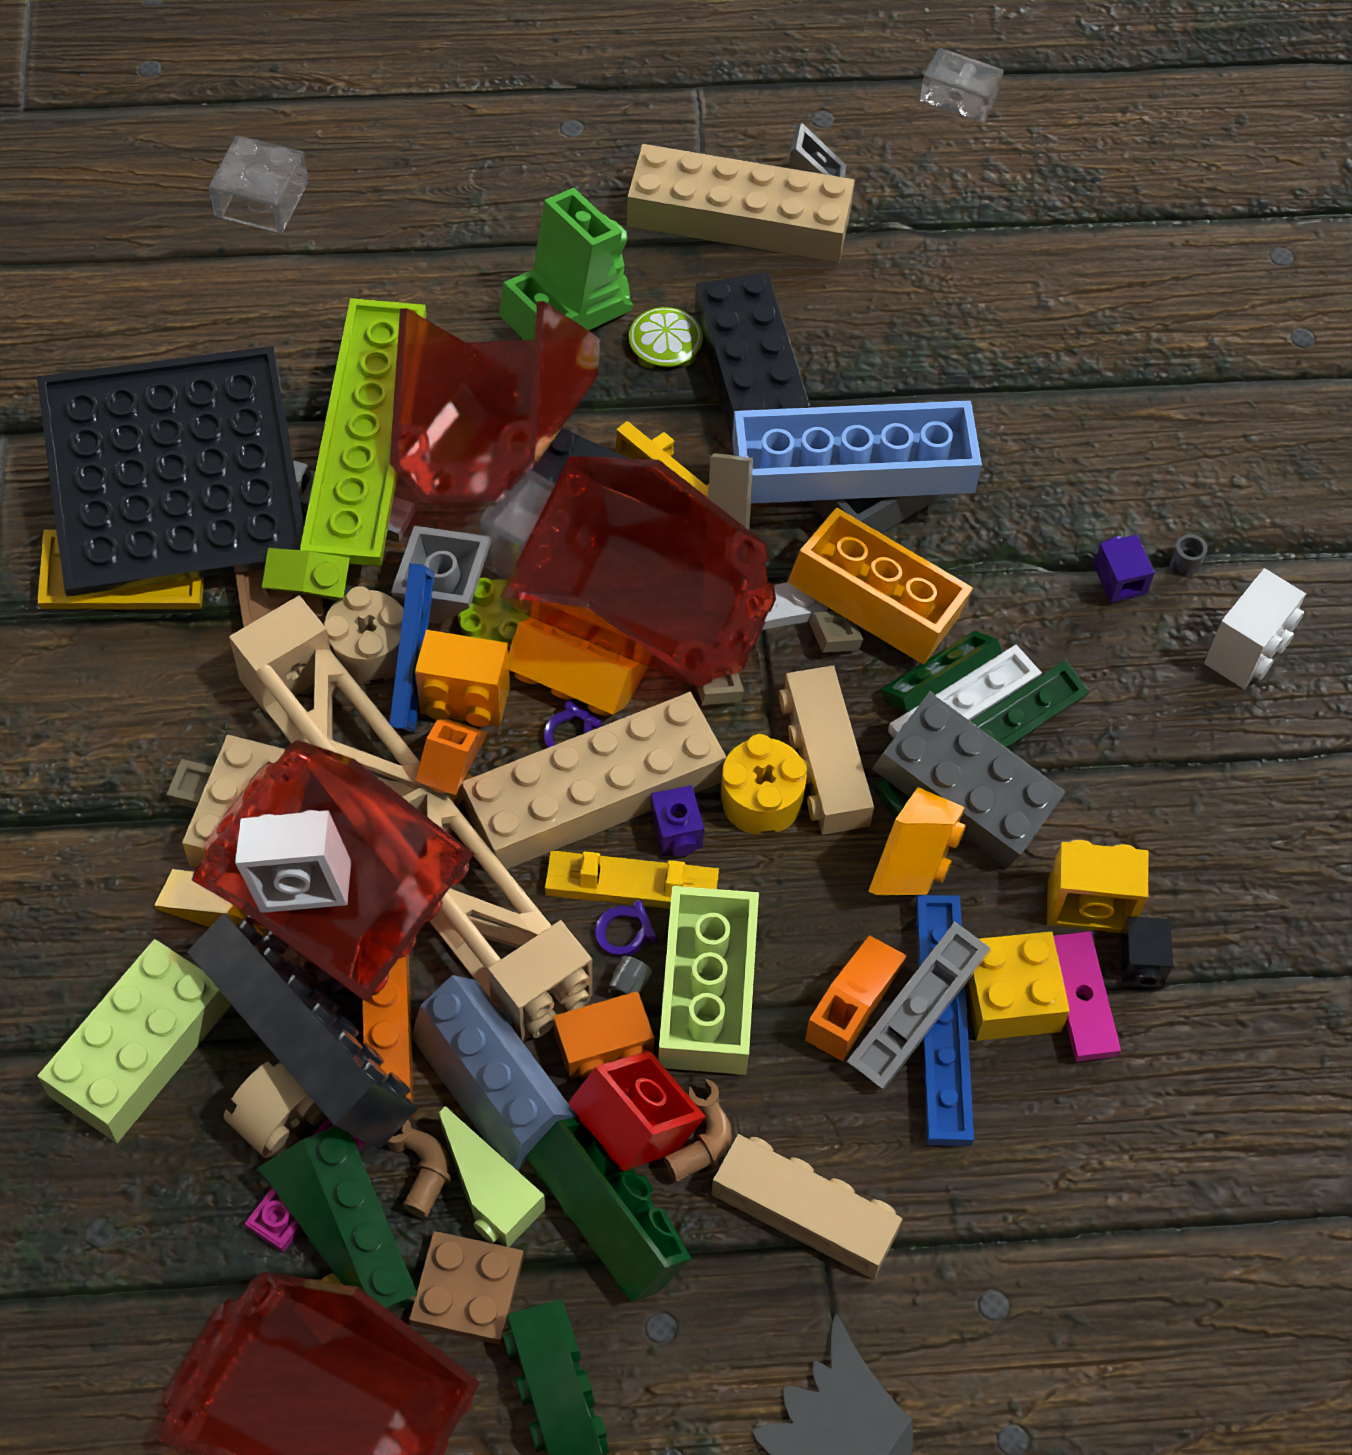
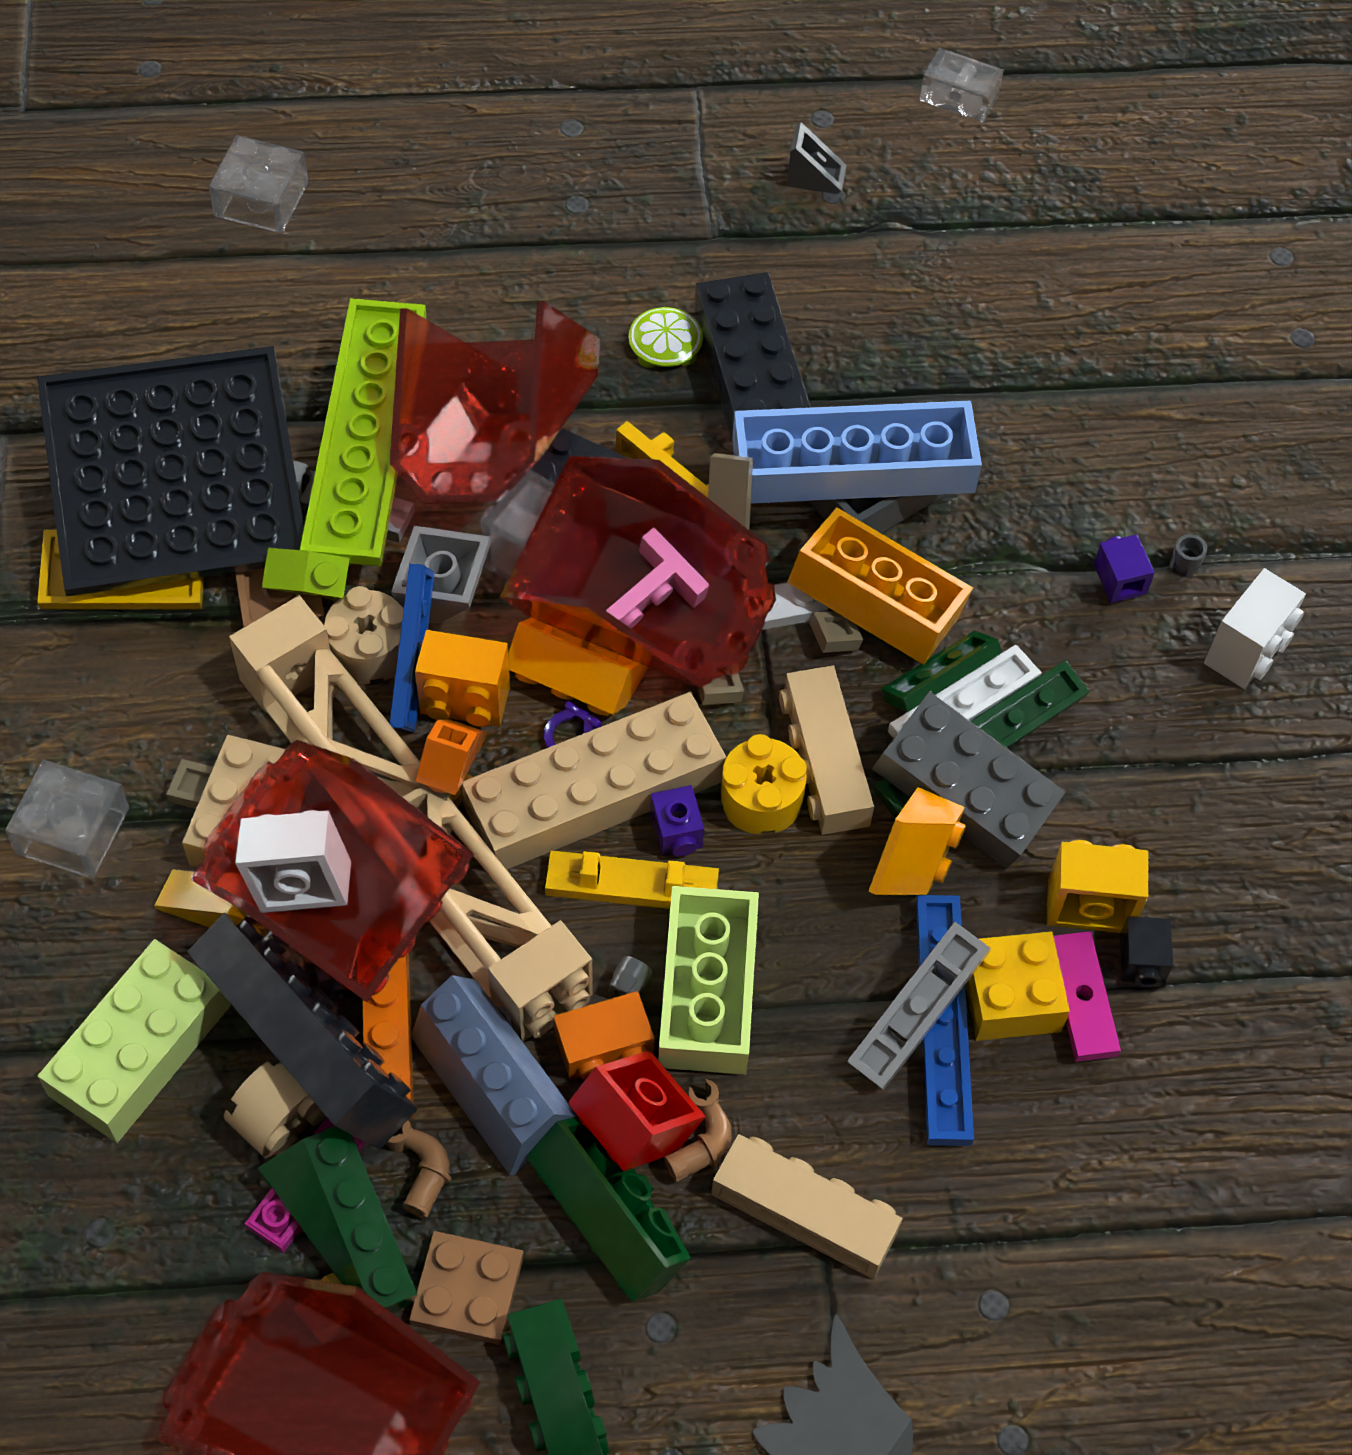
(67, 818): none -> clear brick
(489, 614): lime dish -> none
(496, 1192): yellowish green slope -> none
(574, 268): bright green brick -> none
(636, 912): dark purple piece -> none
(669, 571): none -> bright pink bracket
(740, 203): tan brick -> none
(853, 997): orange slope -> none

